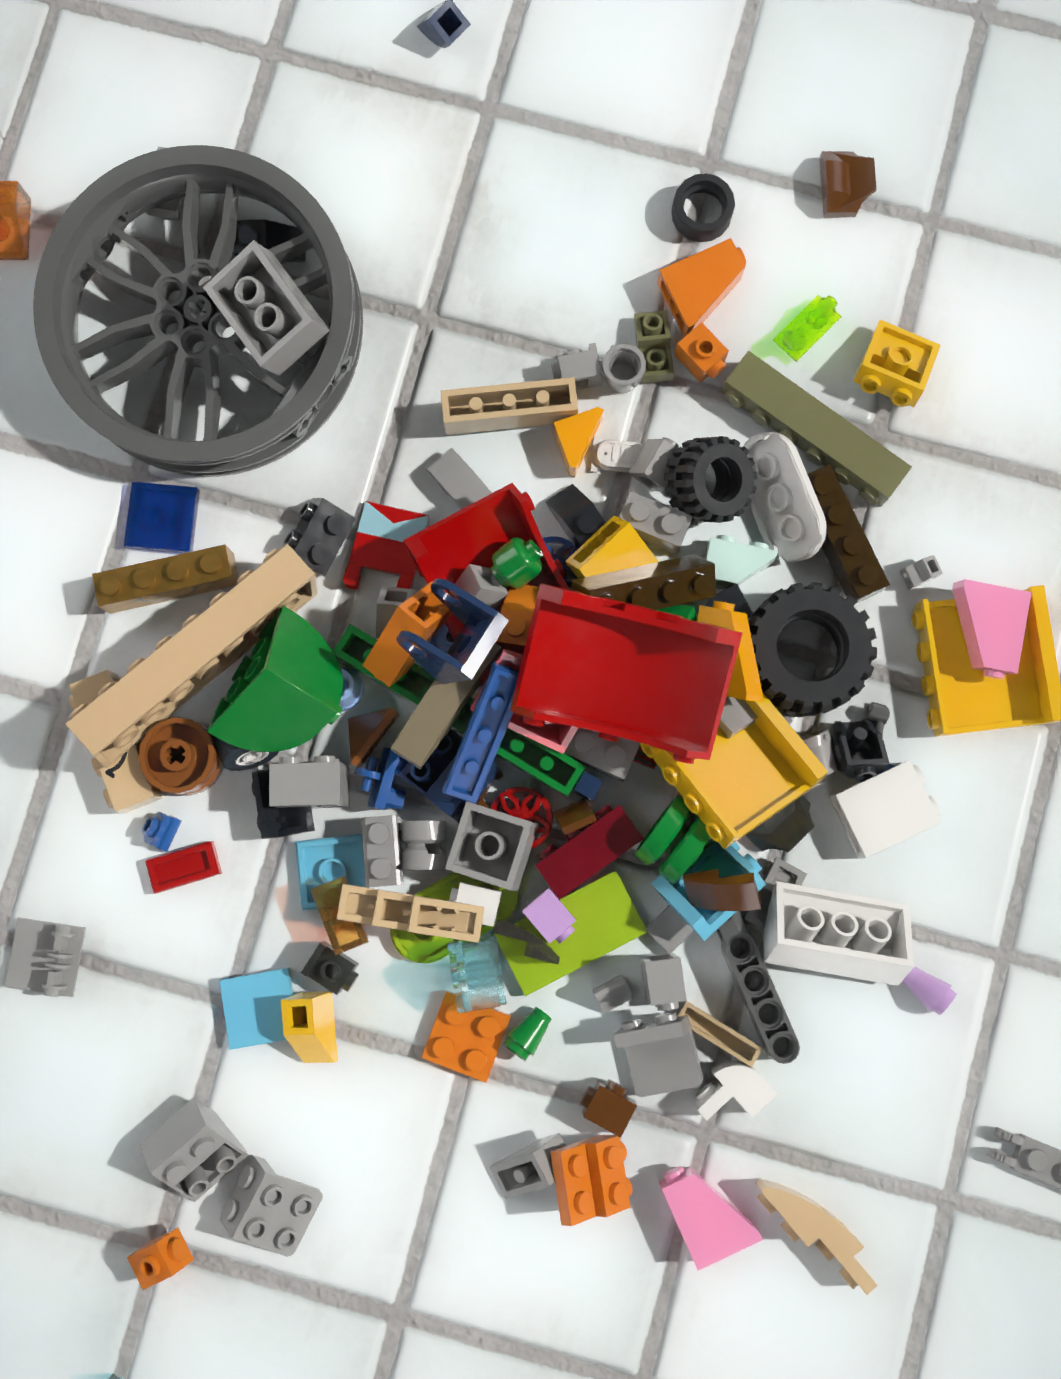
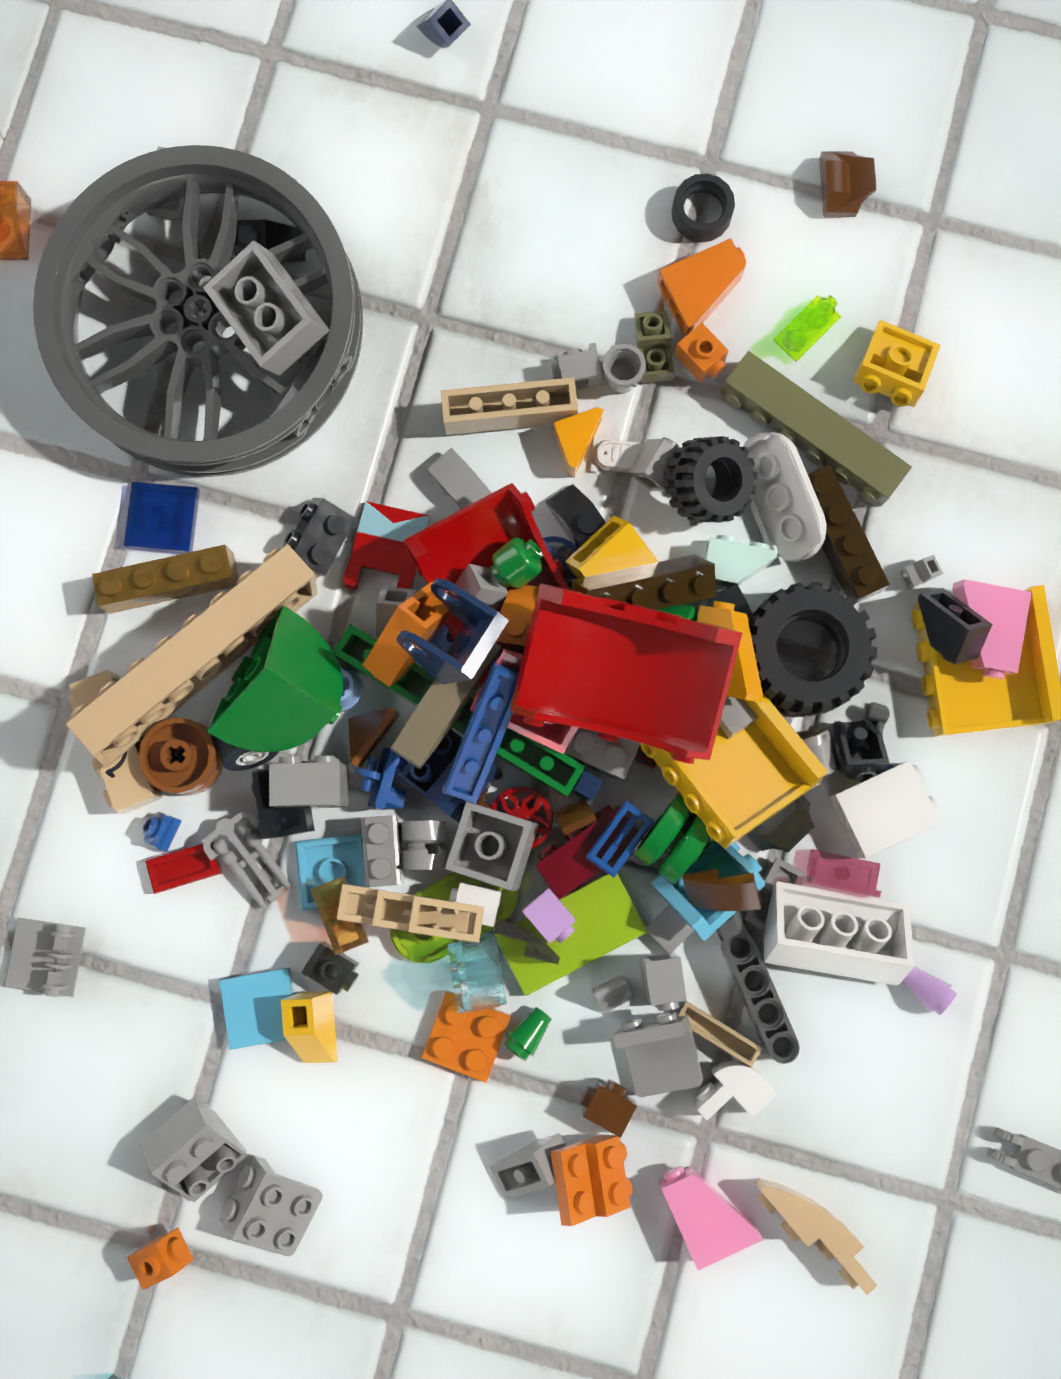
(225, 828): none -> light grey piece
(602, 863): none -> blue tile
(656, 522): light grey brick -> none
(843, 873): none -> clear pink panel
(952, 626): none -> black slope

